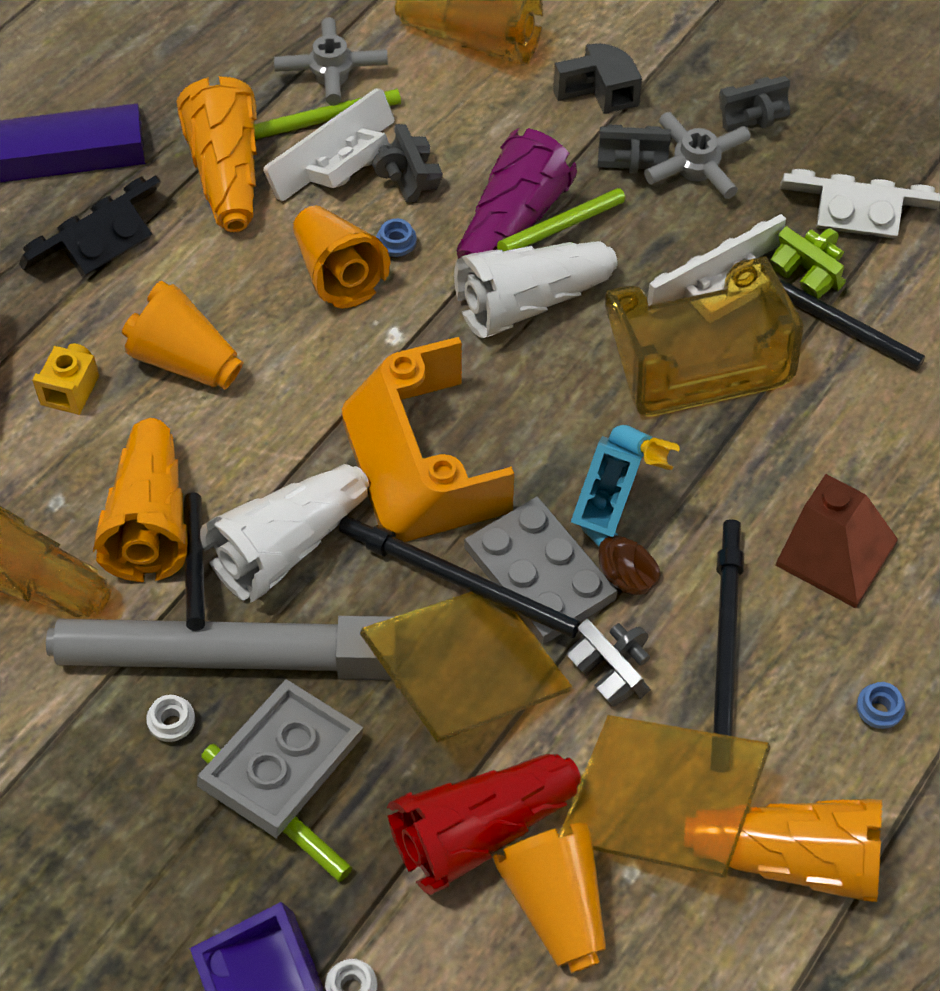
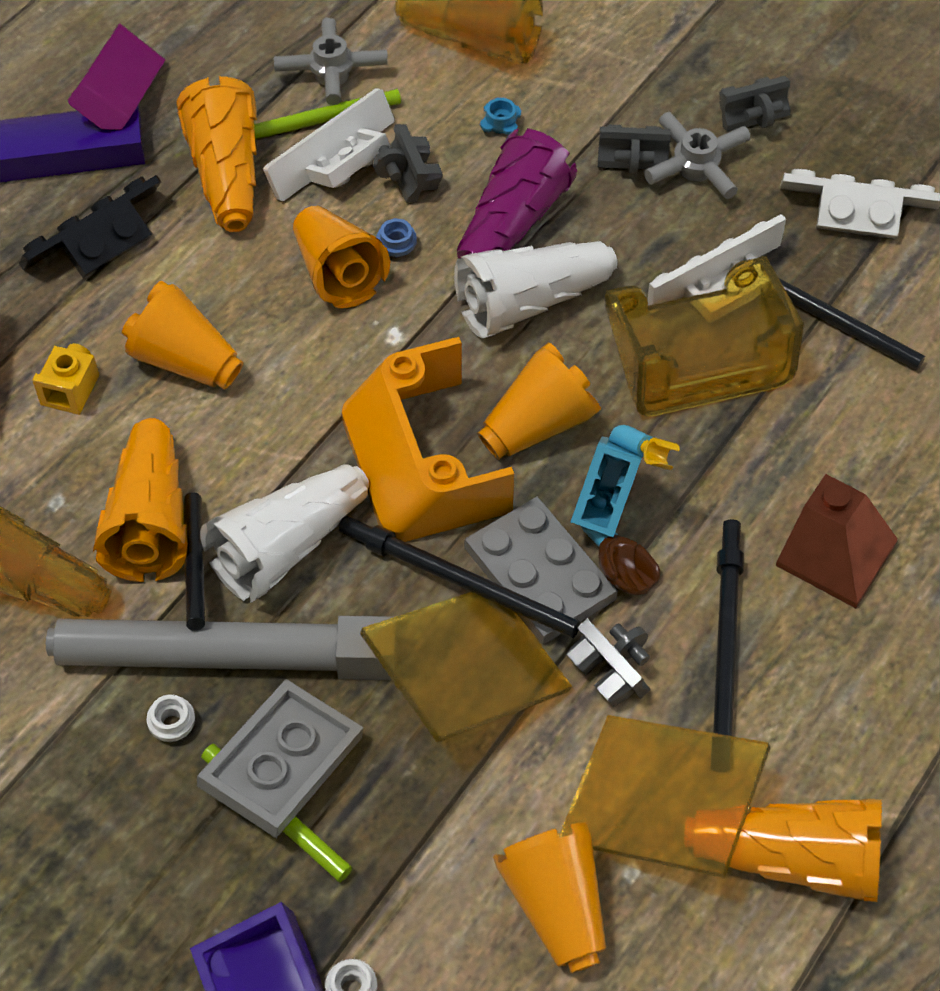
(116, 80): none -> magenta piece
(467, 821): red cone -> none
(500, 116): none -> dark azure plate
(538, 405): none -> light orange cone
(562, 221): lime bar -> none
(602, 71): dark grey brick -> none
(815, 254): lime hips -> none
(886, 695): medium blue plate -> none

